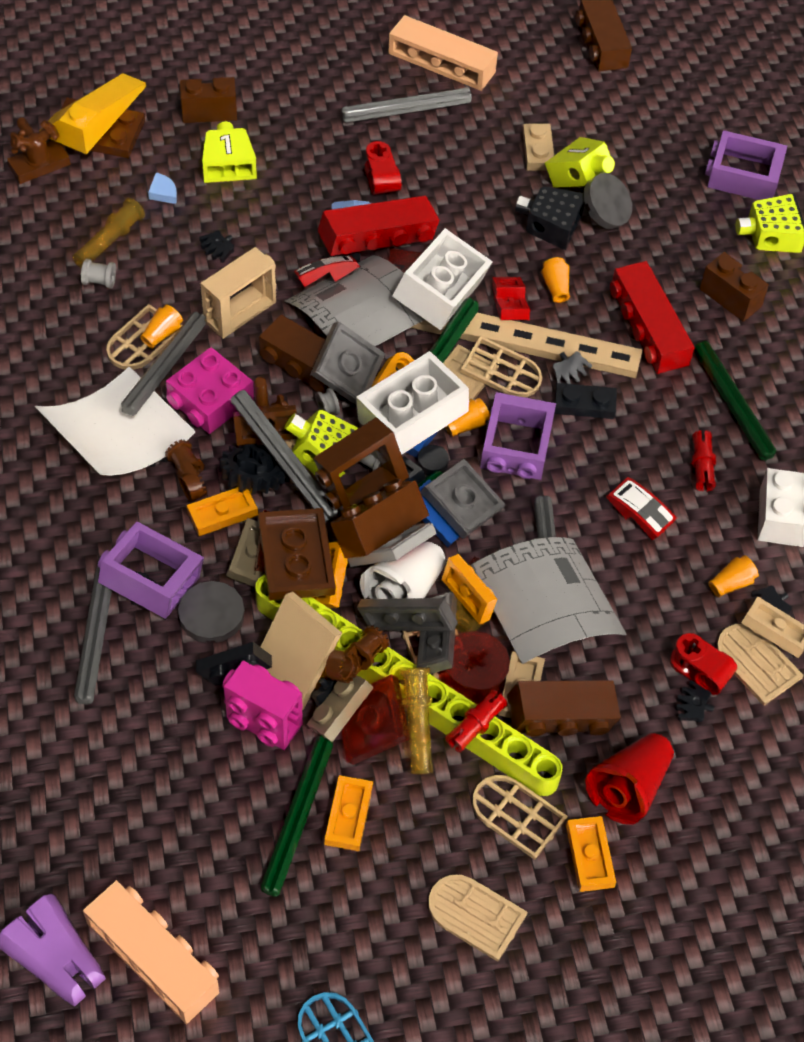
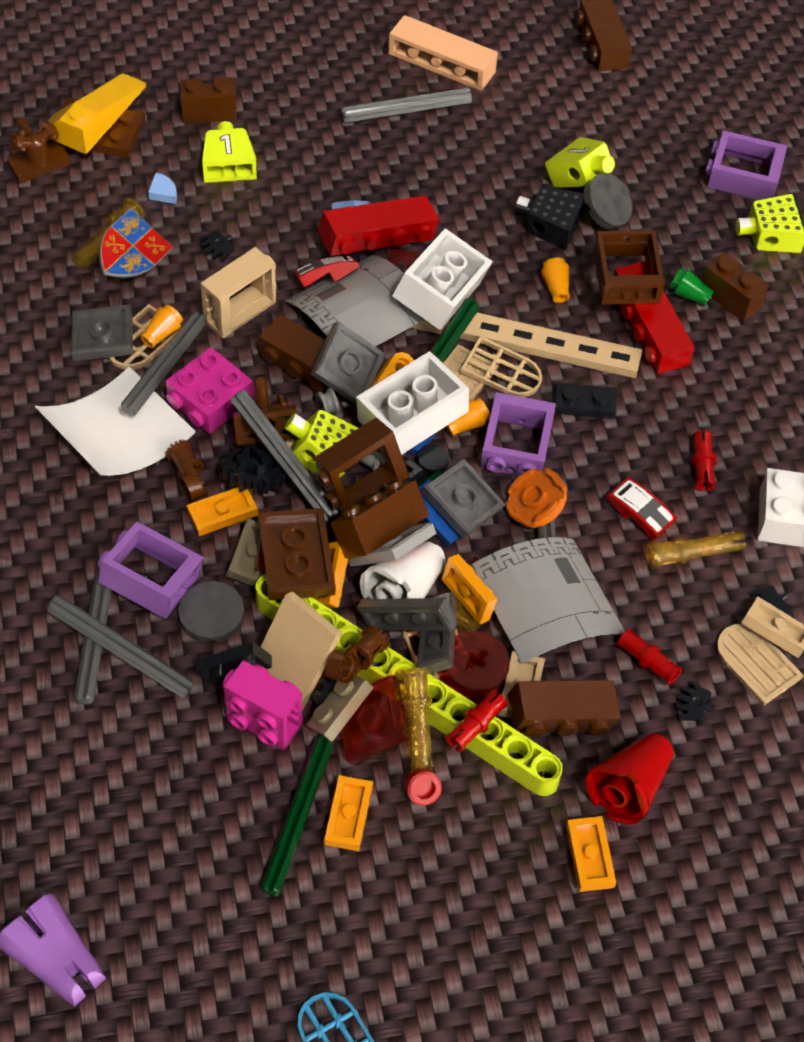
(98, 273): light grey bush -> none
(102, 332): none -> flat silver tile
(120, 646): none -> dark grey axle
(131, 247): none -> shield
(152, 951): light nougat brick -> none
(381, 169): red piece -> none
(423, 786): none -> tile
(475, 914): tan window -> none
(510, 298): red slope -> none
(521, 826): tan window -> none
(536, 498): none -> orange tile
(537, 146): tan plate -> none
(570, 366): piece -> none
(629, 288): none -> reddish brown window
(649, 656): none -> red pin
(681, 550): none -> clear yellow pin
(690, 287): none -> green cone
(702, 664): red piece -> none
(734, 576): light orange cone -> none
(735, 401): dark green axle -> none

